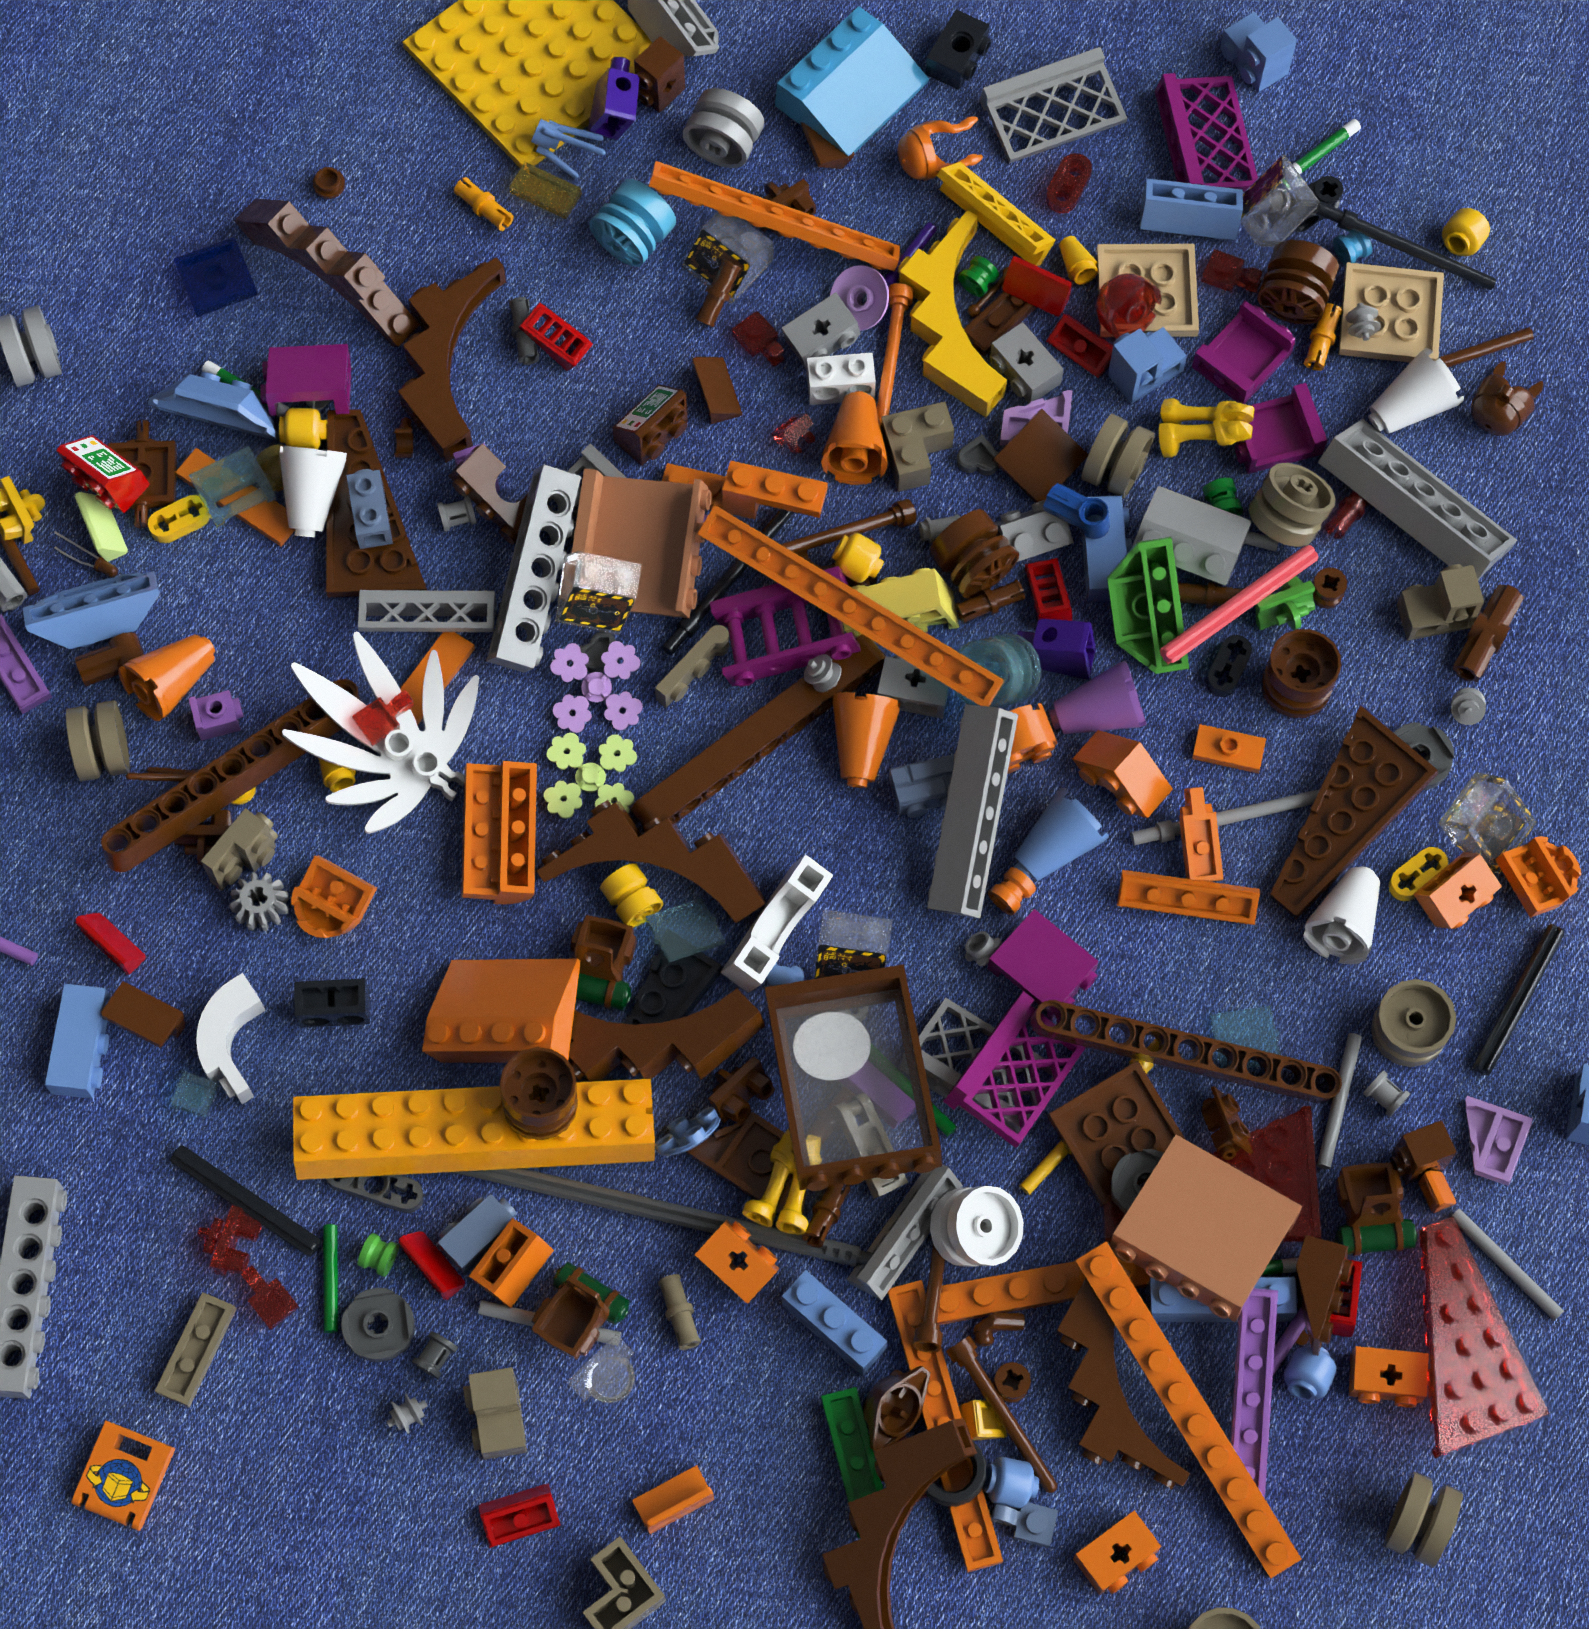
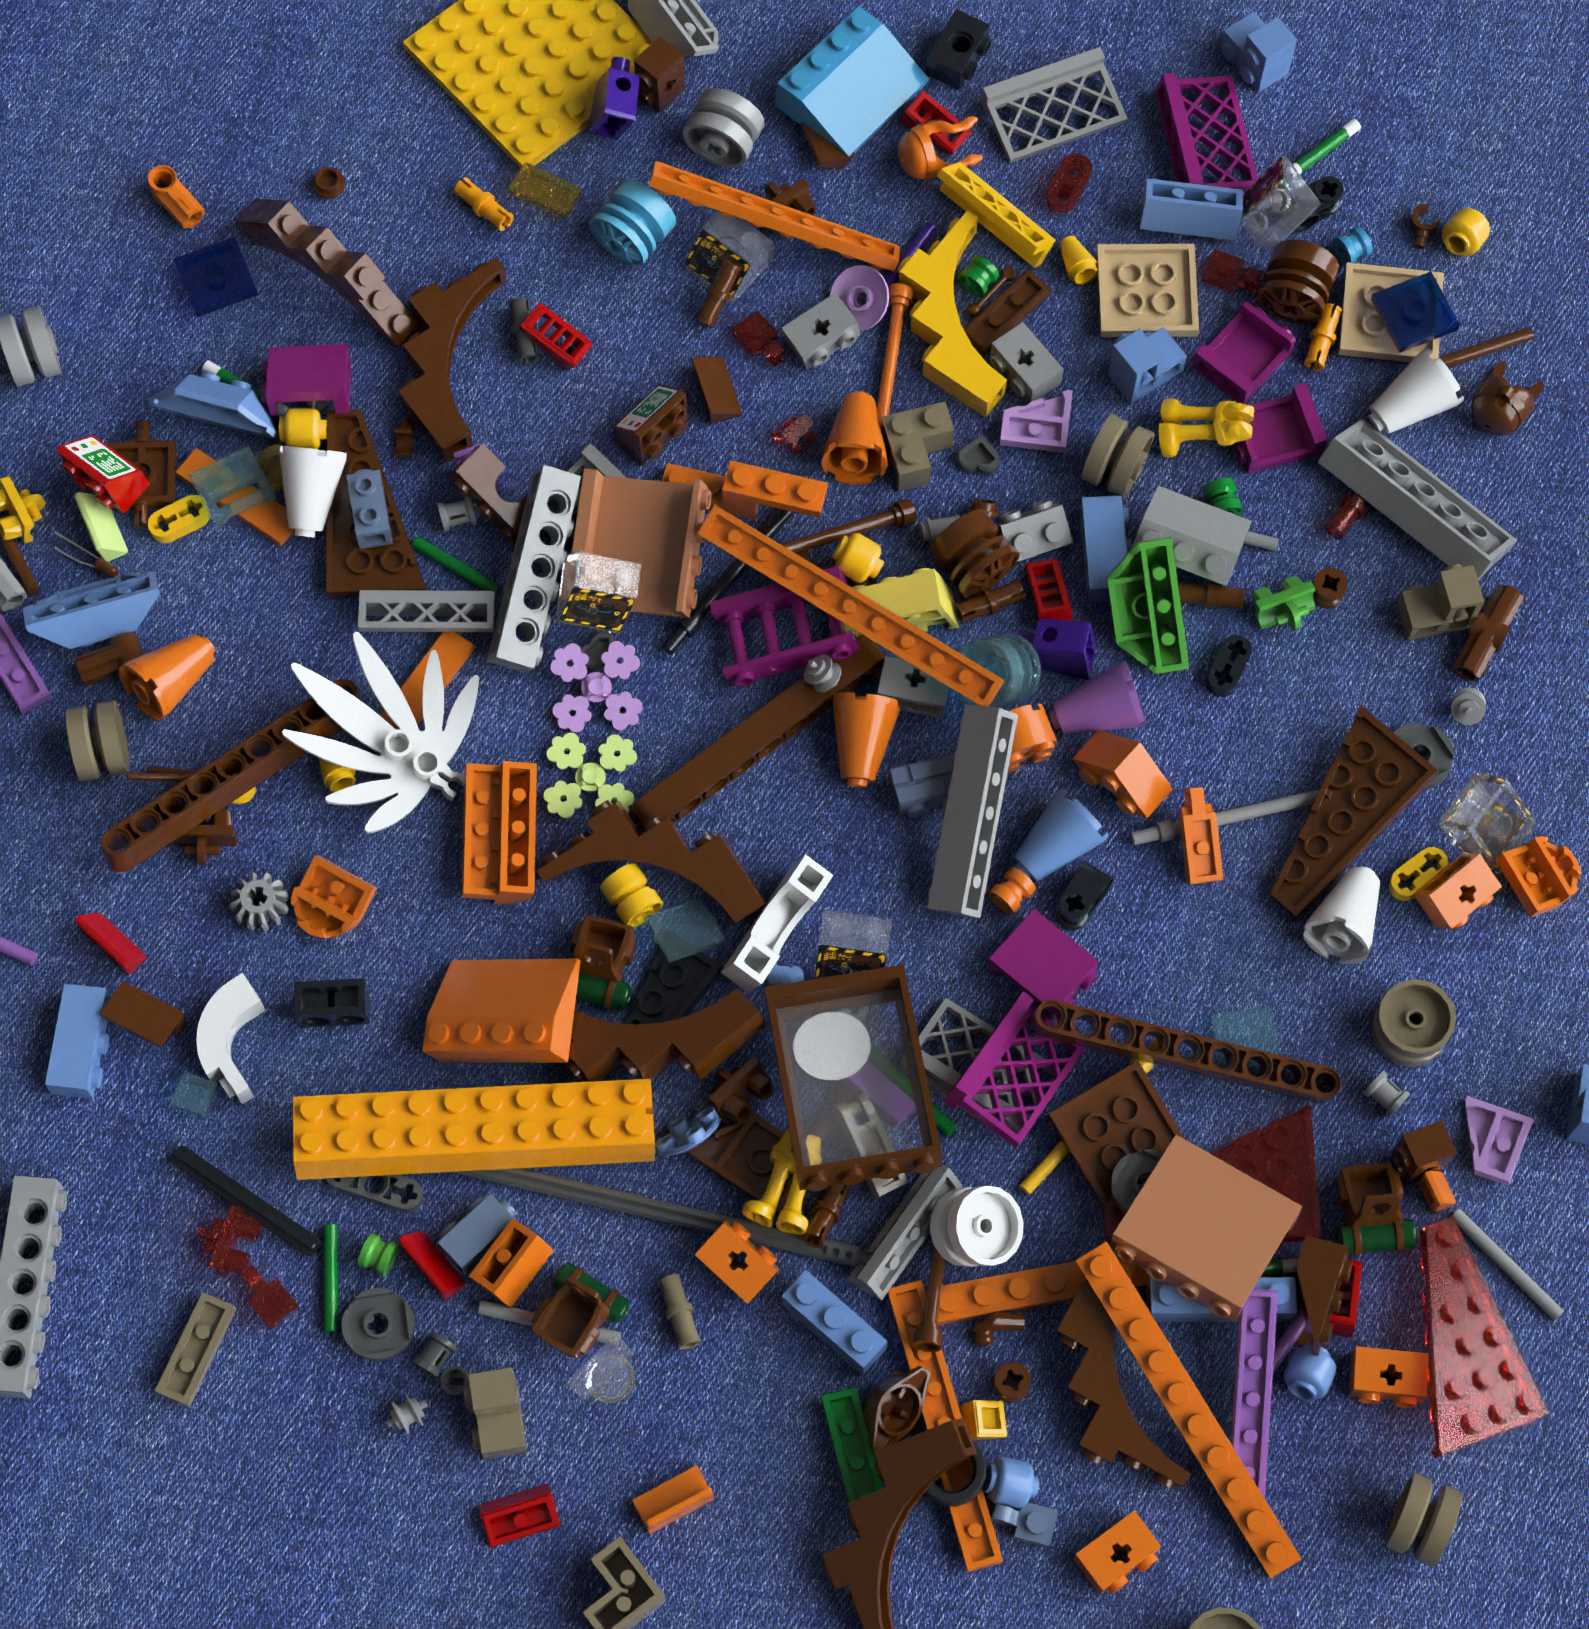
(119, 1481): orange container -> none
(175, 197): none -> orange piece
(216, 724): medium lavender brick -> none
(244, 843): dark tan plate -> none
(380, 719): clear red plate -> none
(456, 566): none -> green bar
(458, 1373): none -> dark grey hinge
(543, 1075): reddish brown wheel -> none
(551, 133): medium blue plant -> none
(692, 665): dark tan plate -> none
(838, 375): white brick -> none
(933, 109): none -> red slope
(965, 1355): reddish brown piece -> none
(981, 947): light grey plate -> none
(987, 505): none -> reddish brown plate
(1037, 286): red slope -> none
(1040, 456): reddish brown slope -> none
(1076, 509): blue piece -> none
(1081, 345): red slope -> none
(1084, 892): none -> black piece
(1127, 304): clear red cylinder -> none
(1188, 897): orange tile -> none
(1223, 1113): reddish brown hinge -> none
(1229, 748): orange plate -> none
(1238, 604): coral axle -> none
(1291, 504): dark tan wheel -> none
(1301, 673): reddish brown wheel -> none
(1339, 1102): light grey bar -> none
(1349, 221): black bar -> none
(1363, 322): light grey wheel -> none
(1415, 312): none -> clear blue plate
(1421, 231): none -> reddish brown piece
(1518, 999): black axle -> none

